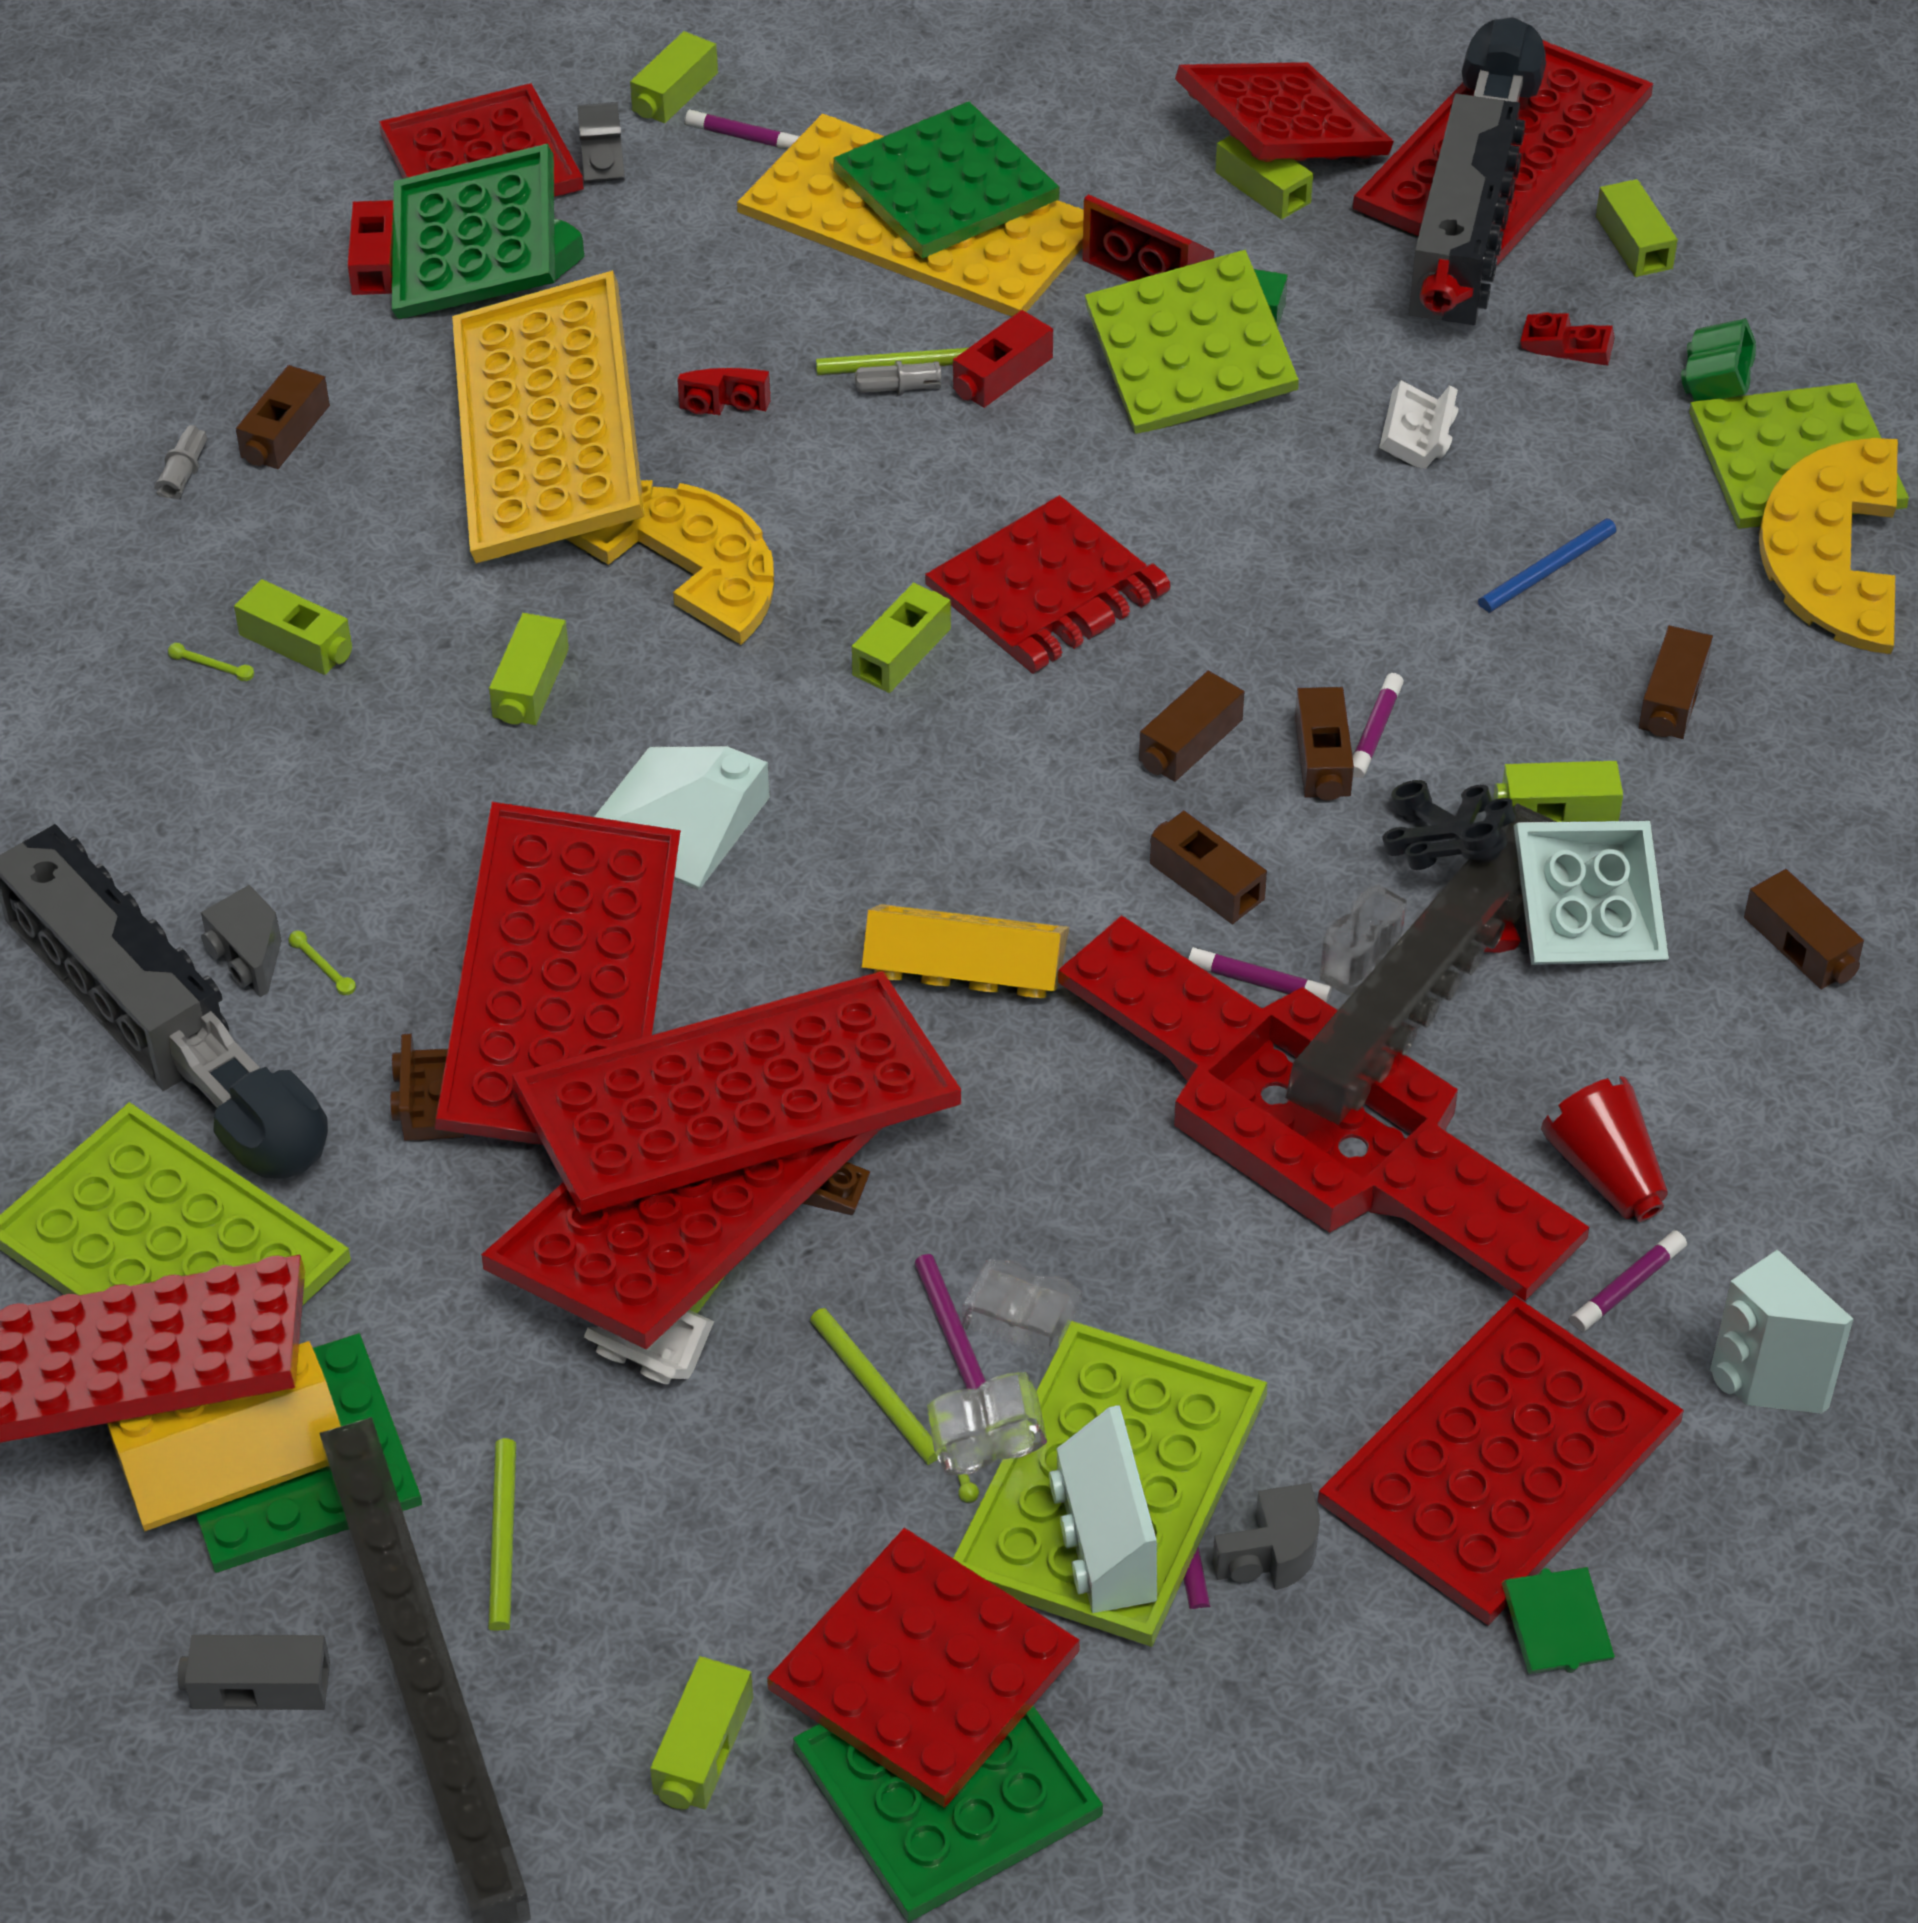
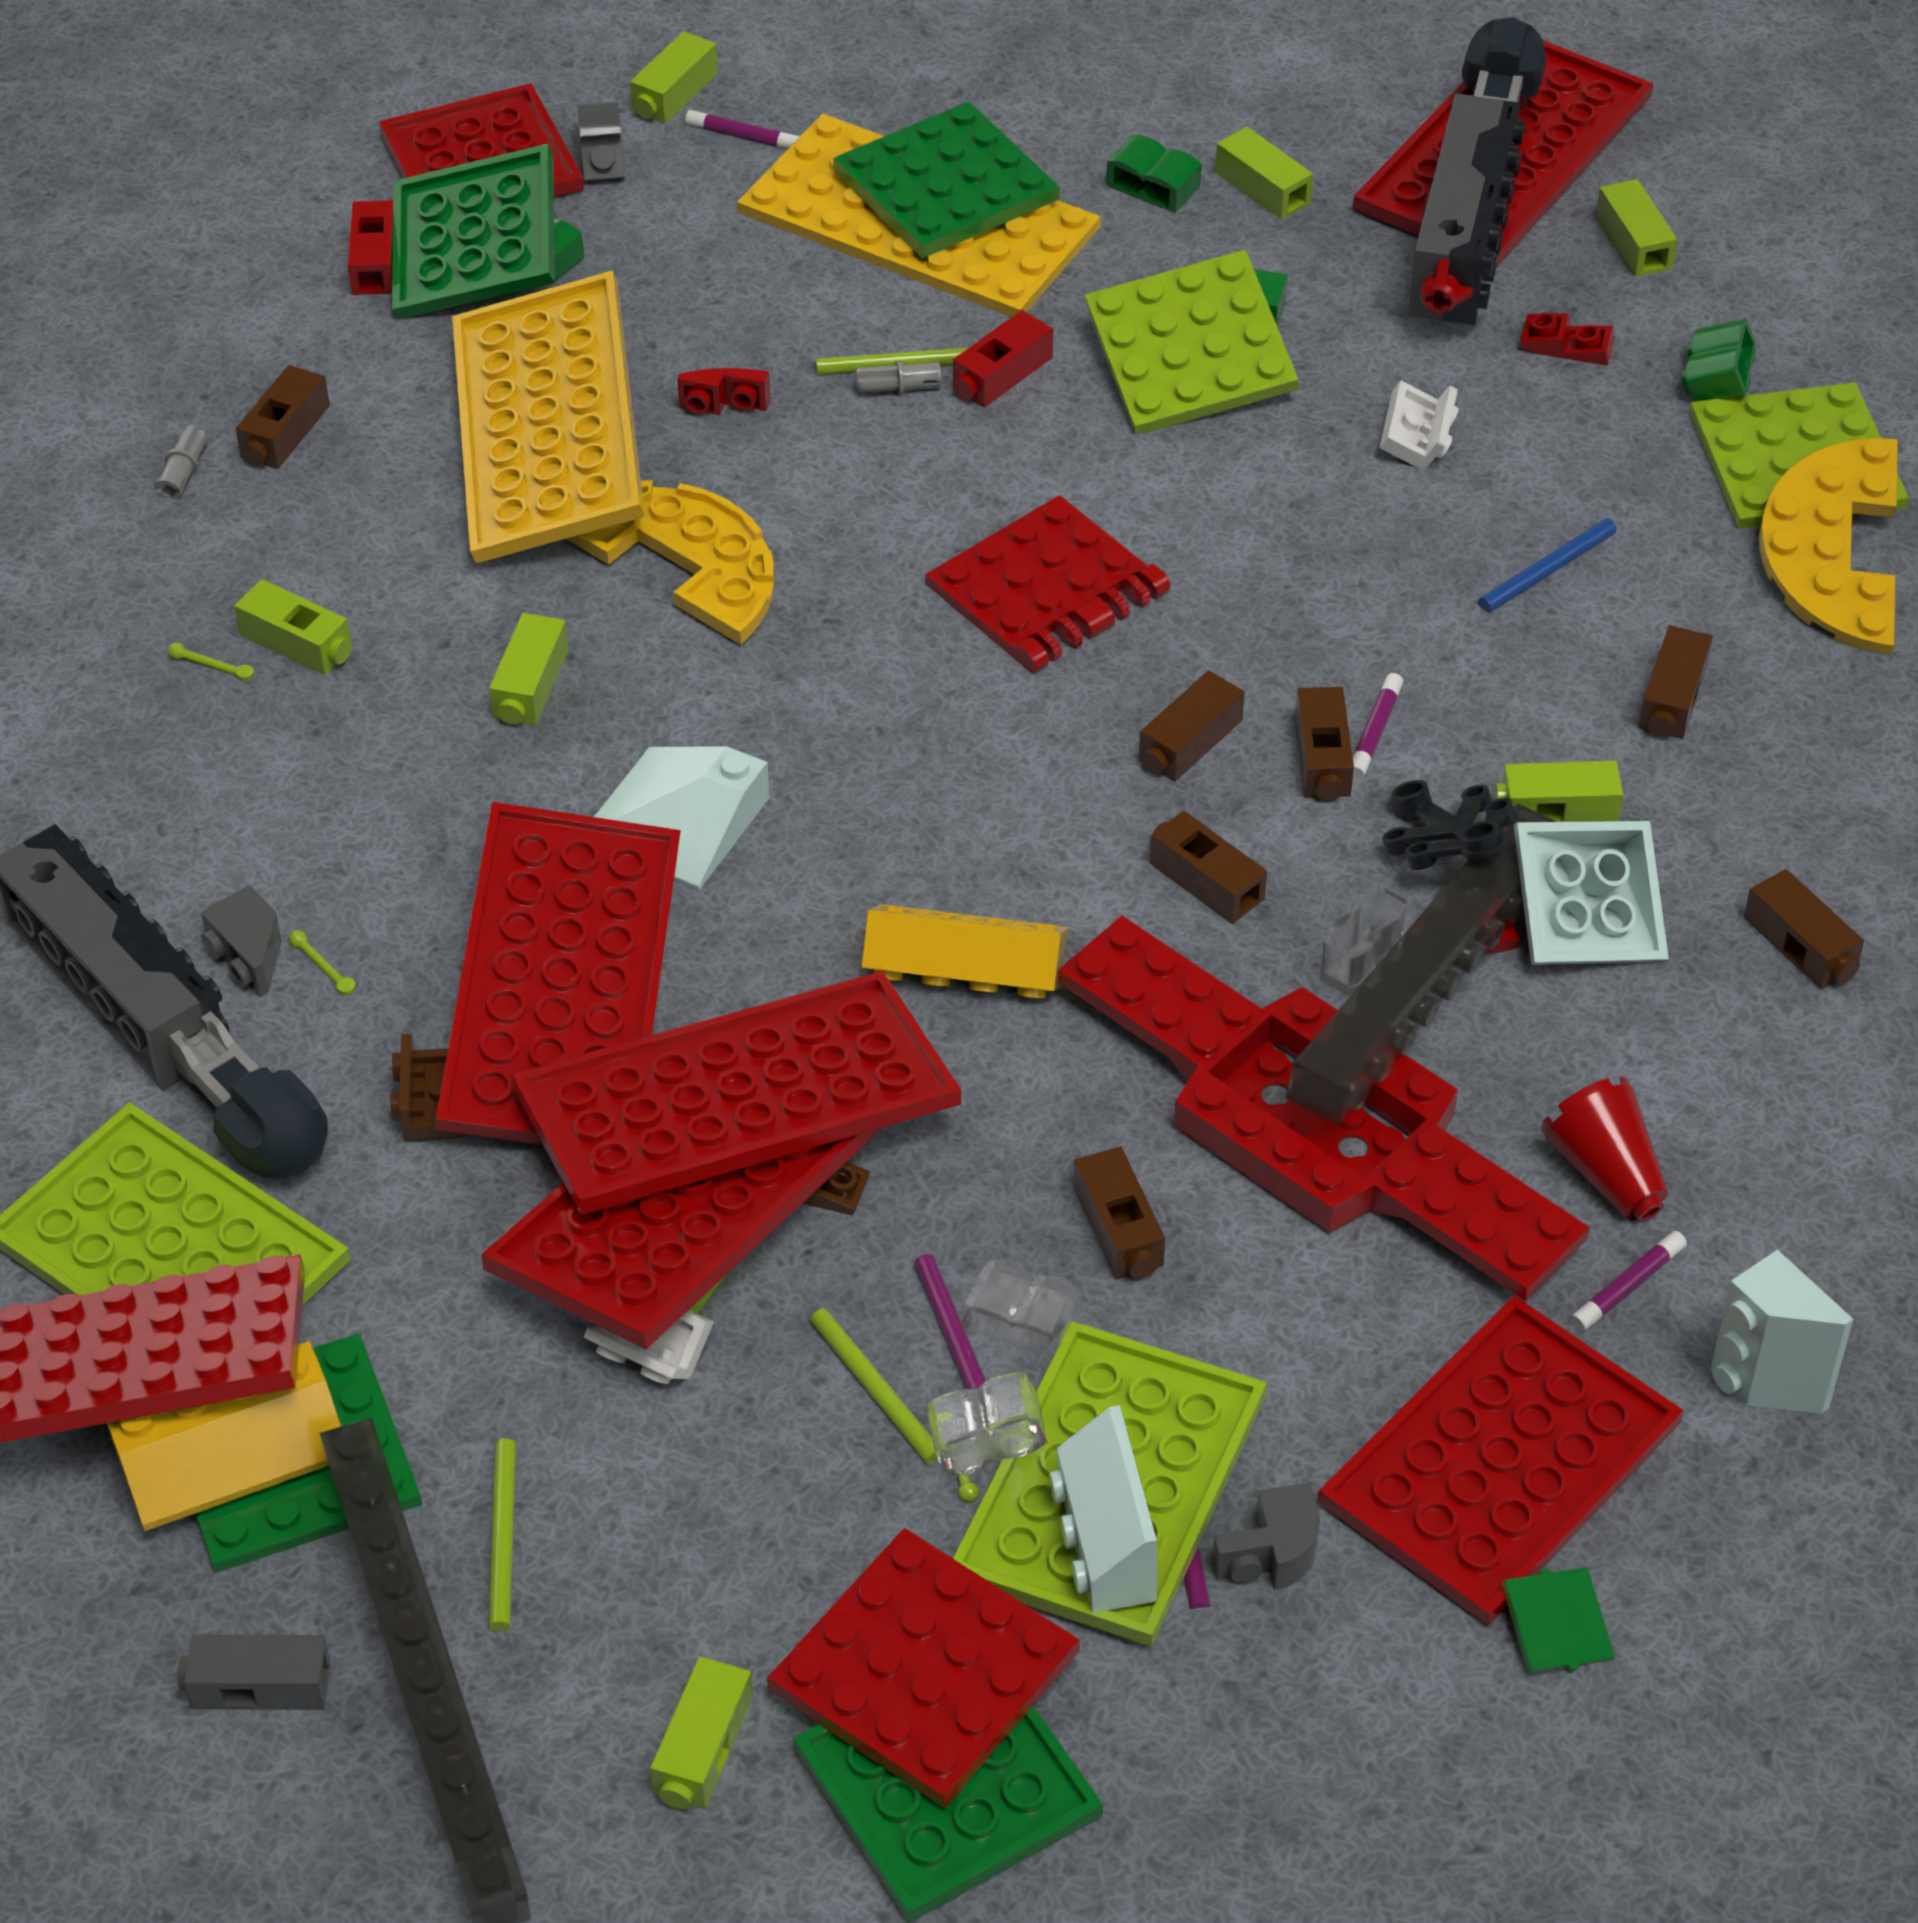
(901, 637): lime brick -> none
(1119, 1213): none -> reddish brown brick
(1132, 245): red slope -> none
(1153, 173): none -> green brick
(1256, 974): magenta bar -> none
(1283, 110): red plate -> none

